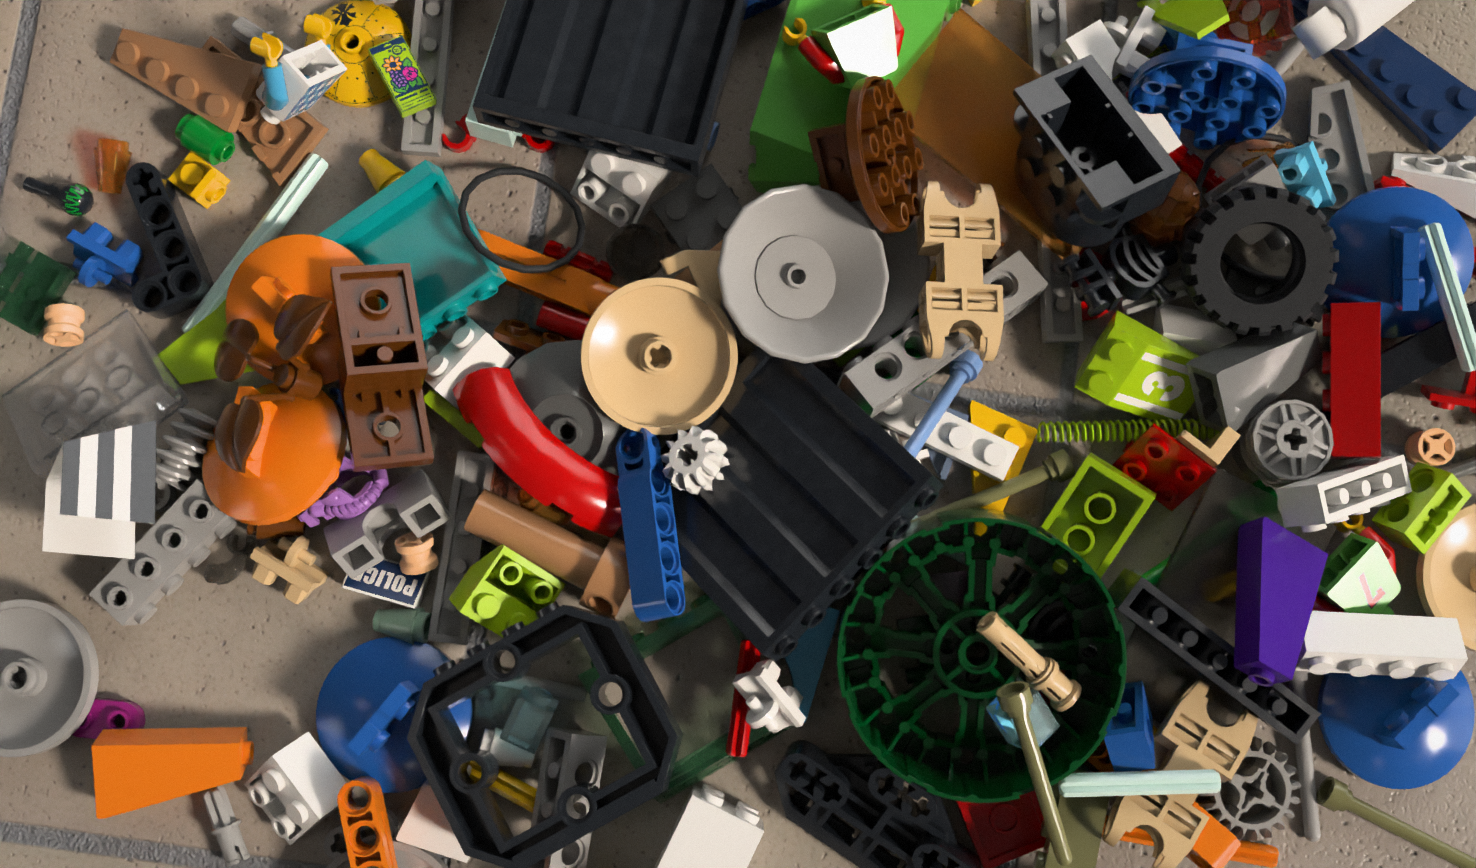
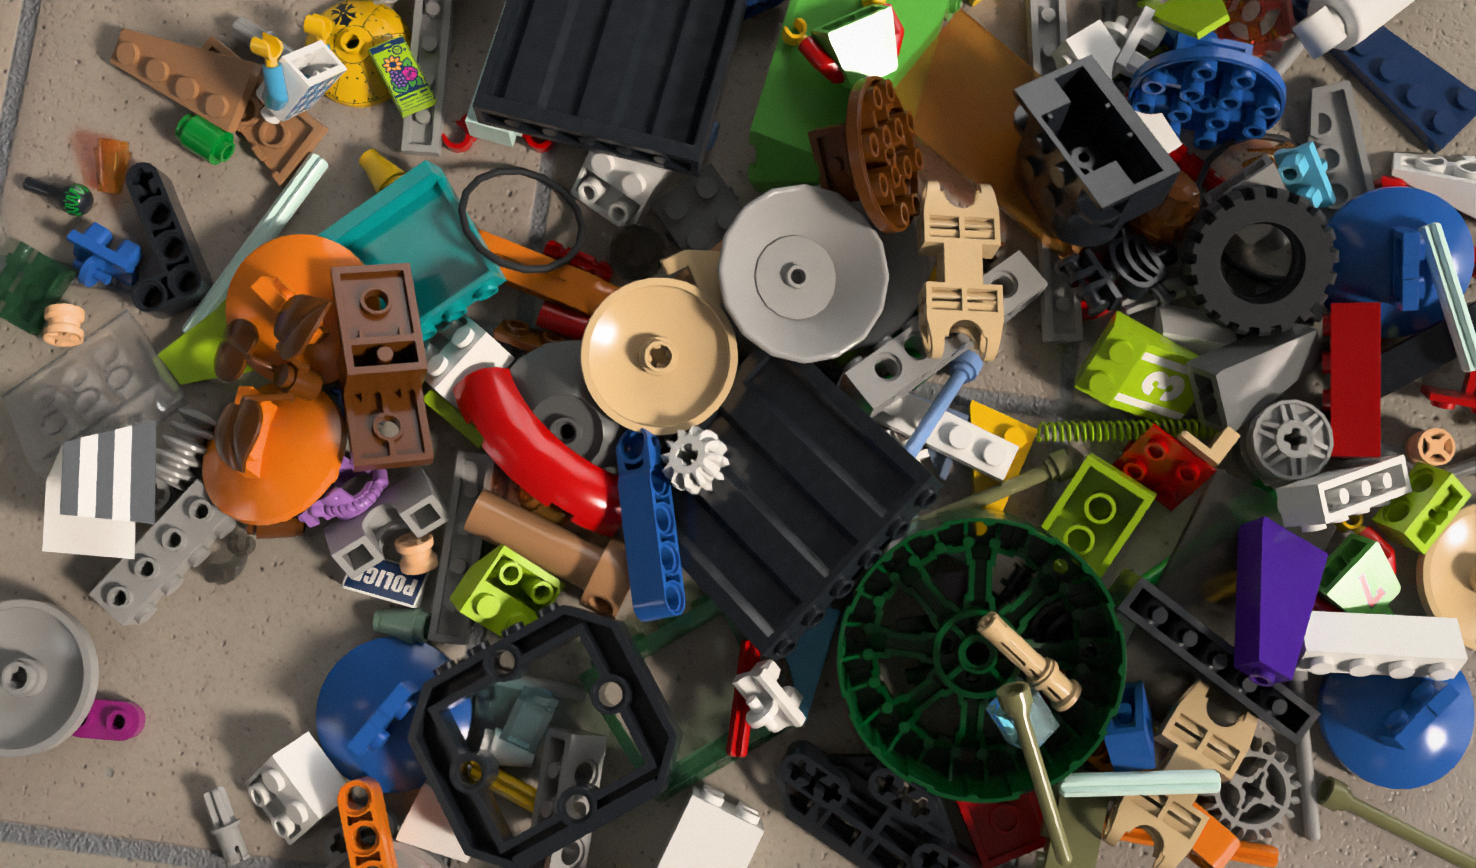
(164, 763): orange slope -> none
(200, 180): yellow bracket -> none
(291, 563): tan hips -> none

